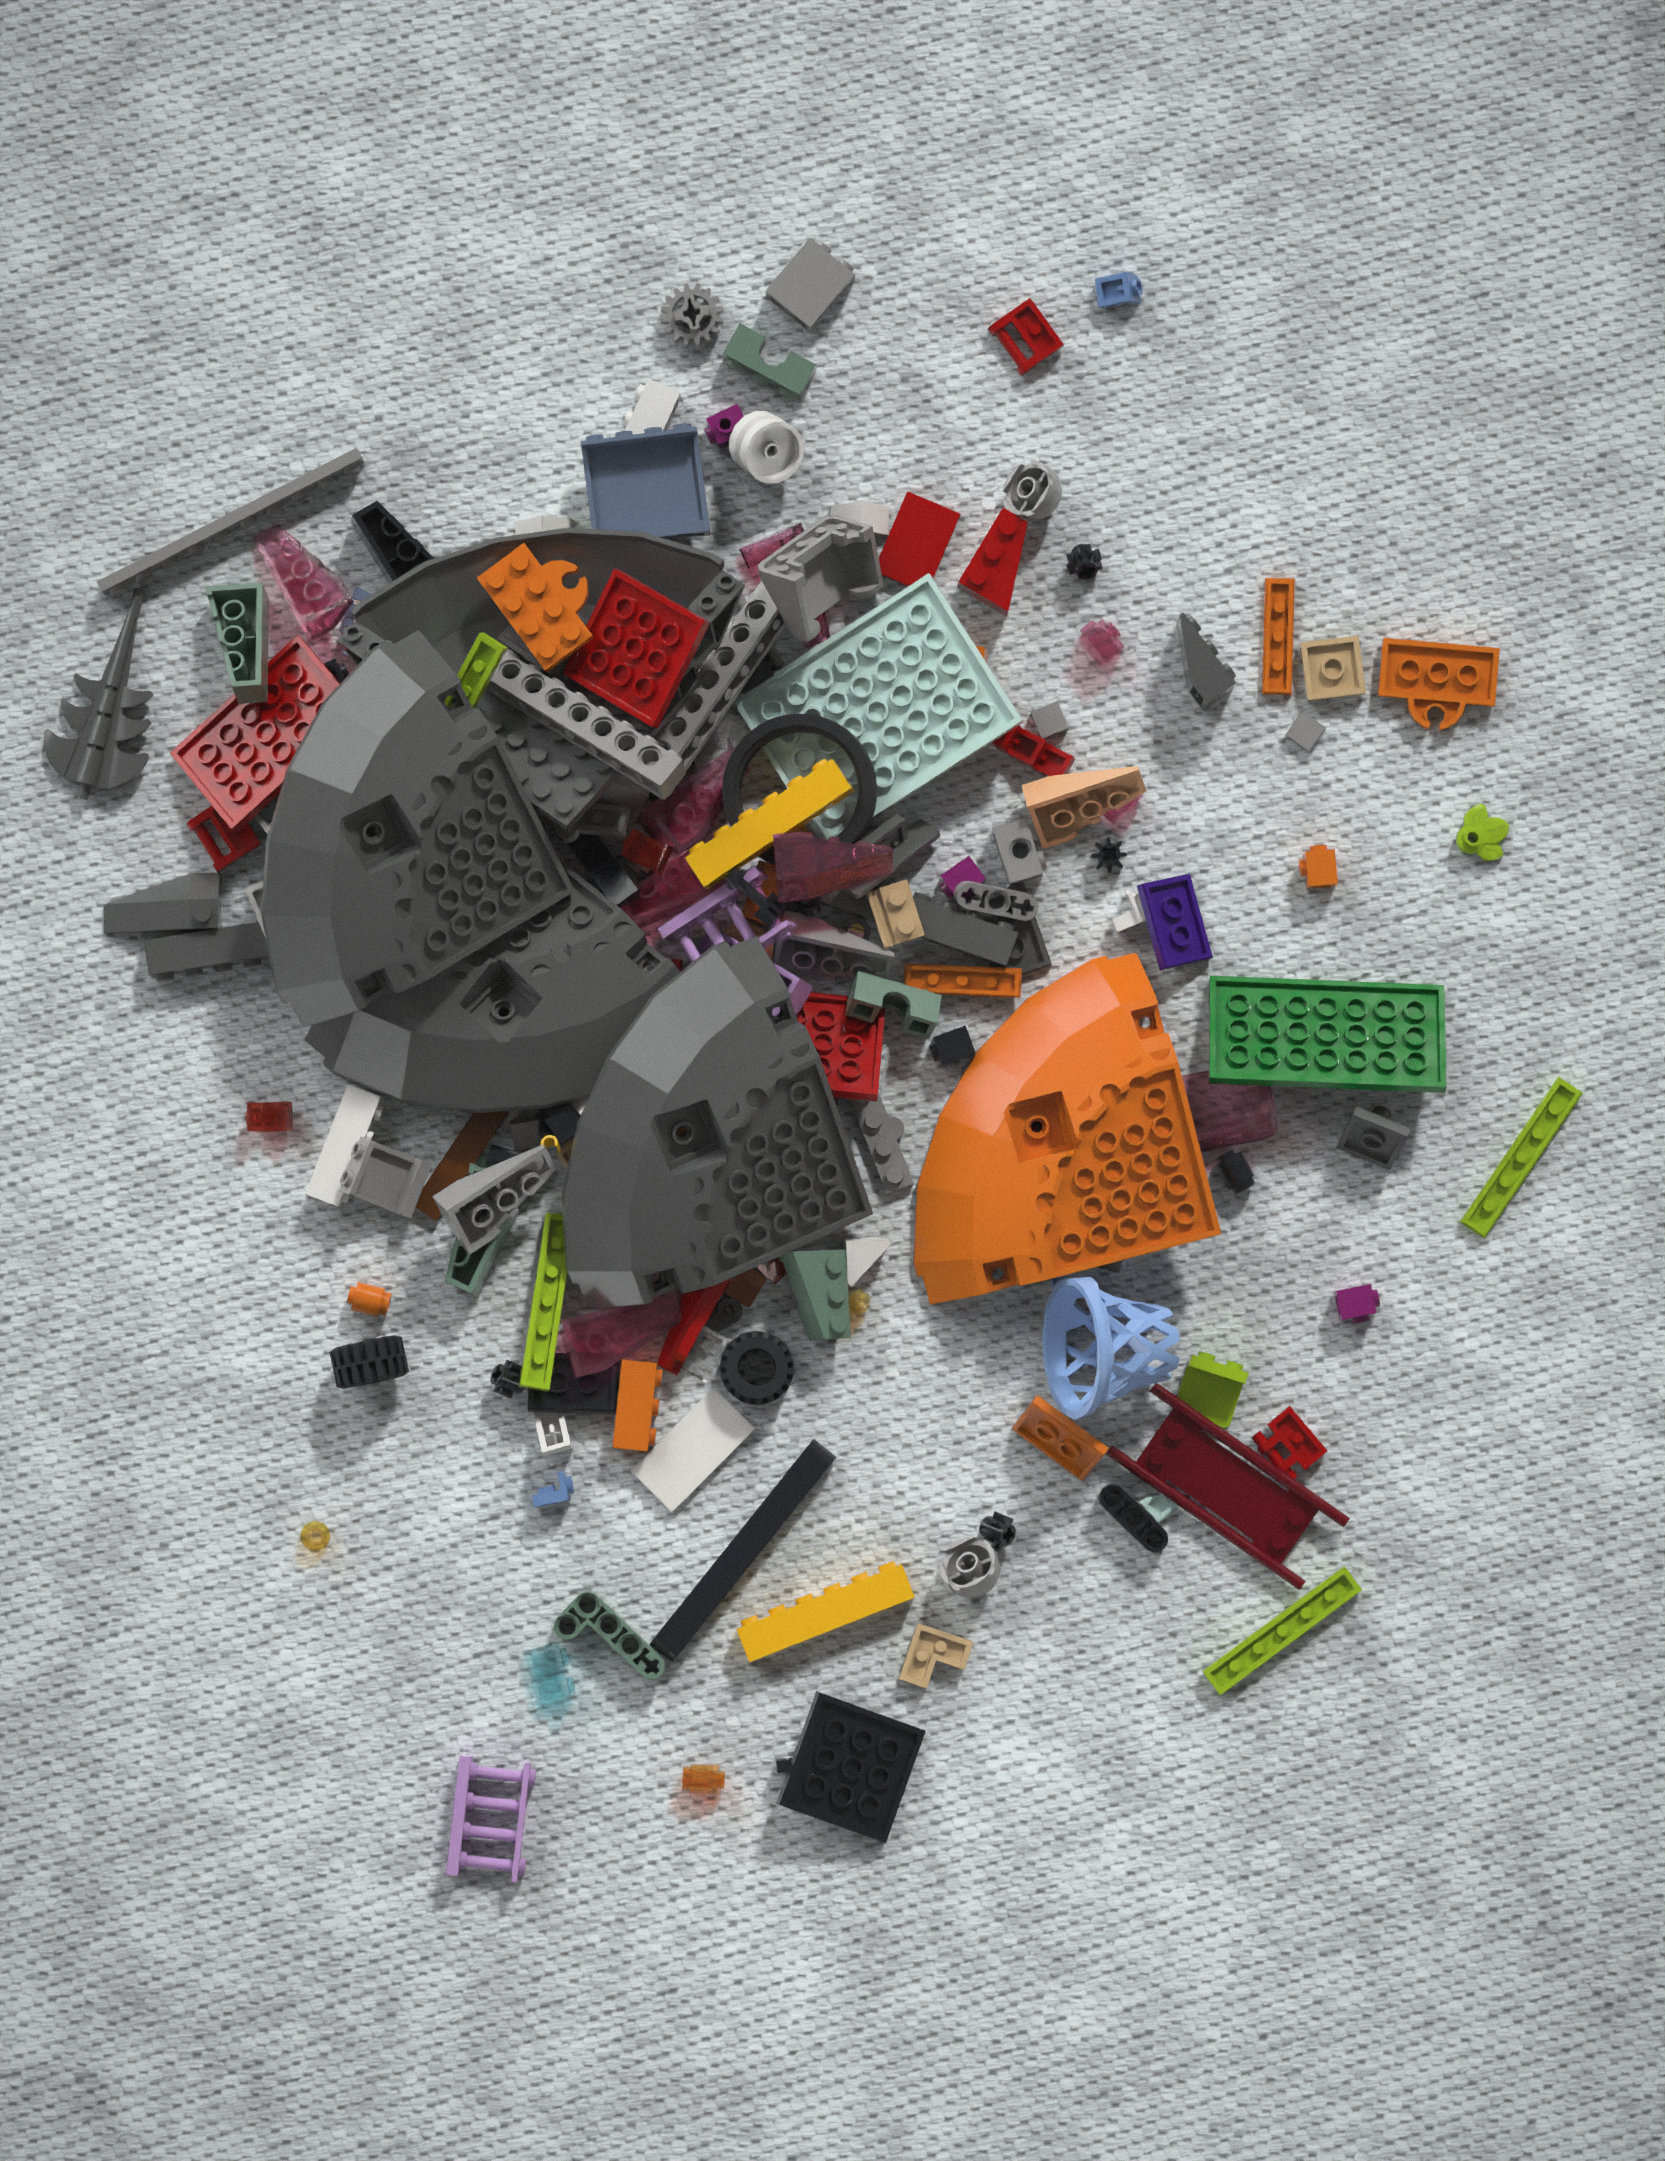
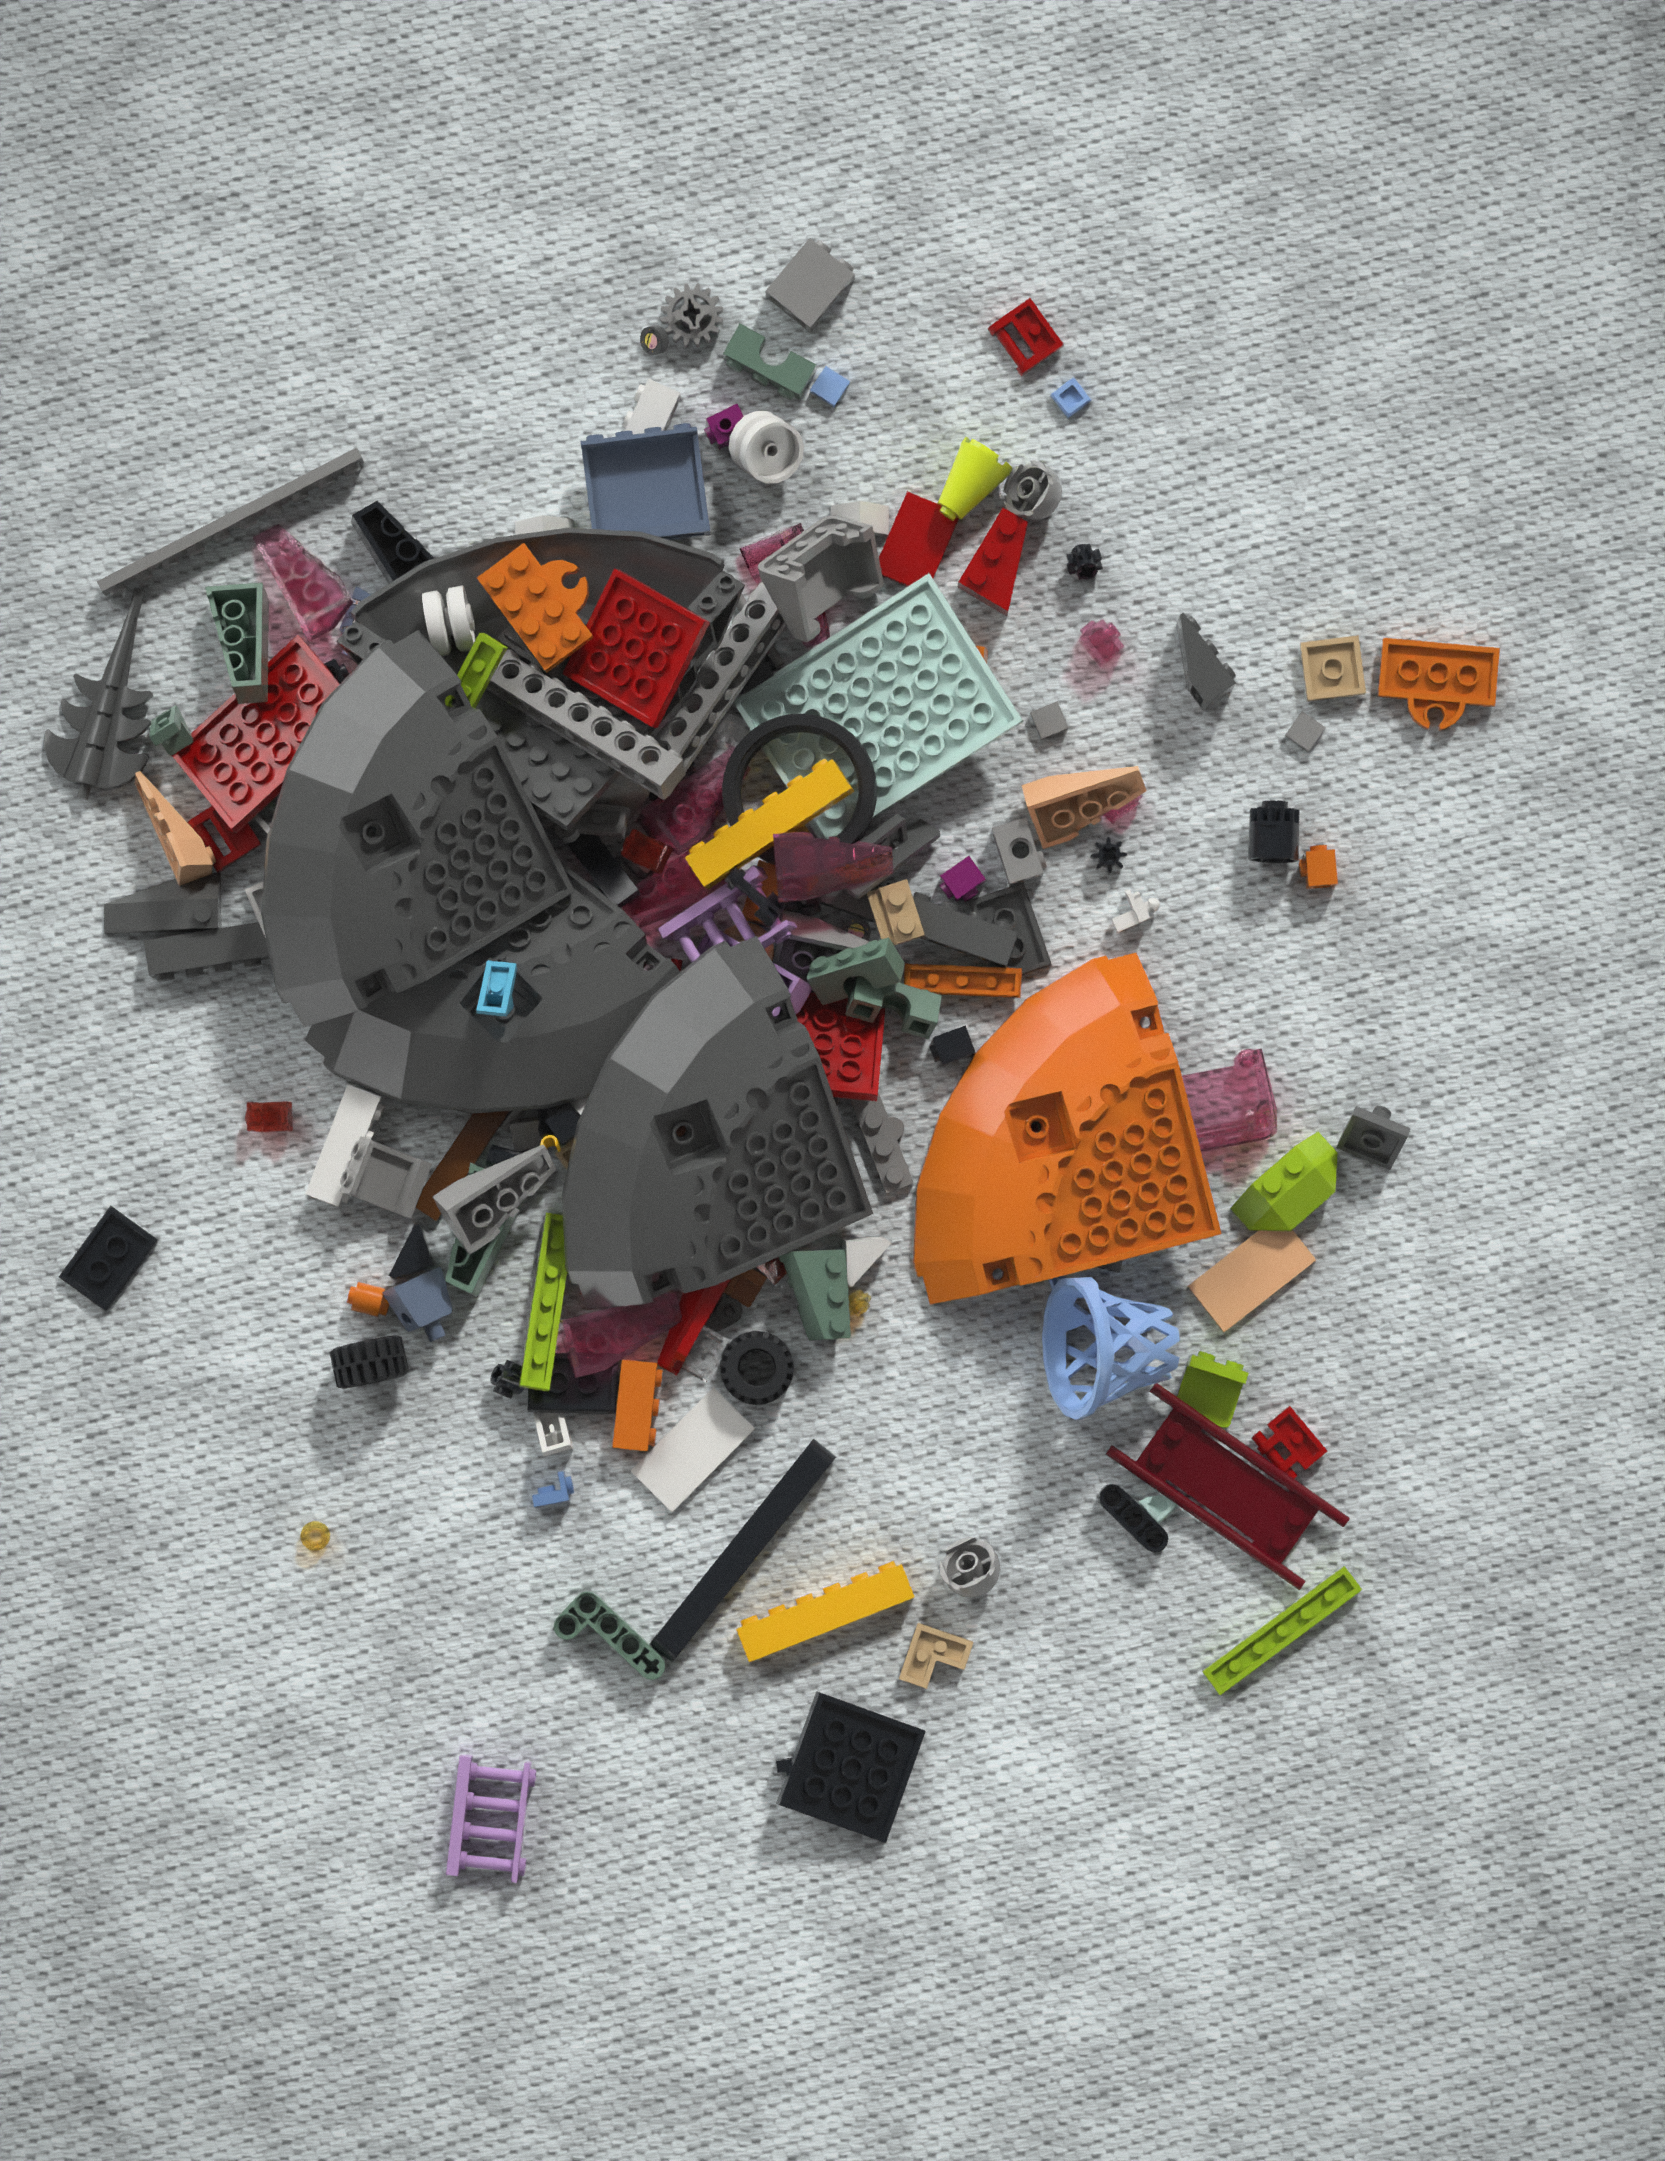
(108, 1258): none -> black tile
(170, 731): none -> sand green slope
(181, 844): none -> light nougat wedge
(414, 1255): none -> black slope
(421, 1303): none -> sand blue torso
(453, 620): none -> white wheel
(497, 989): none -> medium azure slope
(549, 1676): clear light blue bracket -> none
(654, 340): none -> dark grey tile
(703, 1779): clear orange brick -> none
(830, 386): none -> light blue tile
(875, 961): none -> sand green arch
(971, 479): none -> neon yellow cone
(997, 1530): black gear -> none
(1018, 897): light grey beam -> none
(1034, 752): red slope -> none
(1059, 1438): orange tile -> none
(1070, 397): none -> light blue tile
(1118, 289): medium blue bracket -> none
(1174, 922): dark purple tile -> none
(1235, 1171): black brick -> none
(1250, 1275): none -> light nougat tile
(1274, 833): none -> black gear
(1278, 636): orange tile -> none
(1290, 1187): none -> lime wedge
(1327, 1034): green plate -> none
(1357, 1303): magenta brick -> none
(1485, 830): lime plate -> none
(1521, 1157): lime tile -> none

